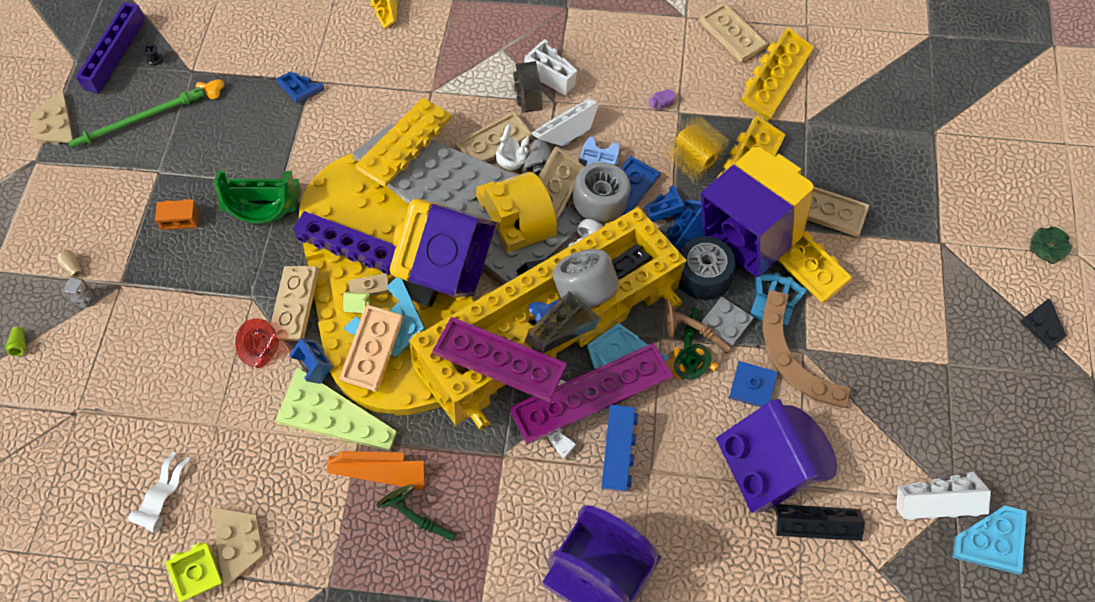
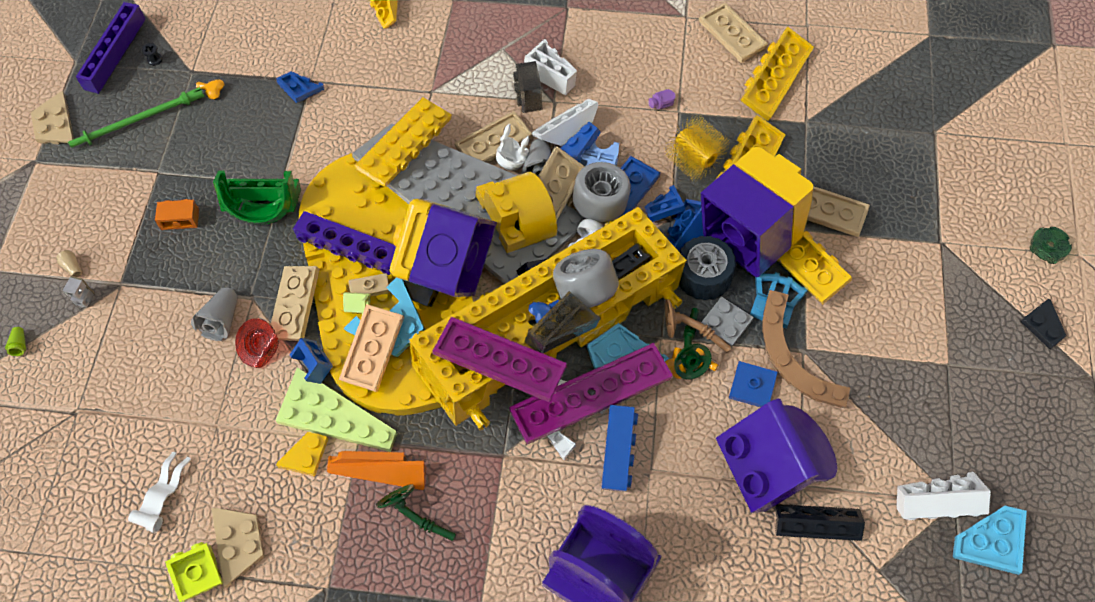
(216, 315): none -> light grey cone
(305, 454): none -> yellow wing
(581, 141): none -> blue wing

